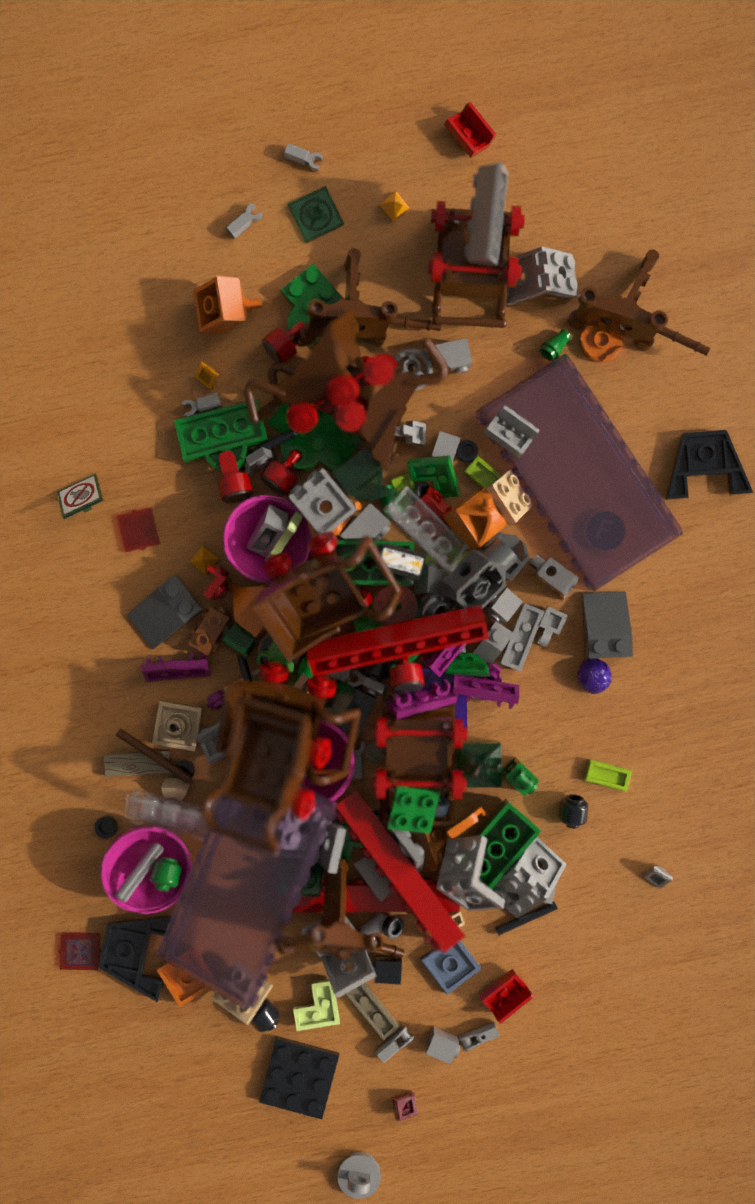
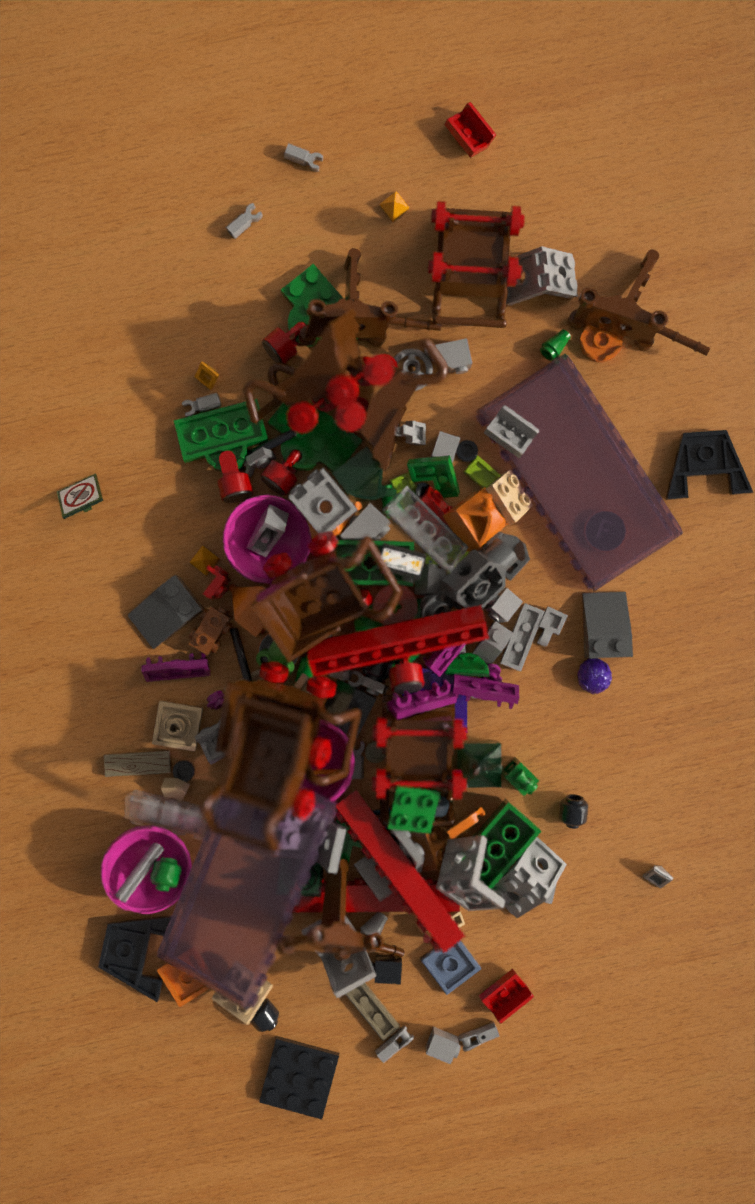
(79, 951): piece -> none
(106, 827): black tile -> none
(138, 530): clear red piece -> none
(154, 755): reddish brown bar -> none
(222, 305): orange piece -> none
(239, 641): dark green brick -> none
(290, 529): yellowish green tile -> none
(315, 214): clear green piece -> none
(322, 1012): yellowish green plate -> none
(359, 1175): light grey tile -> none
(392, 926): black tile -> none
(404, 1106): dark red tile -> none
(488, 214): light grey slope -> none
(530, 916): black bar -> none
(561, 582): light grey torso -> none
(607, 775): lime tile -> none

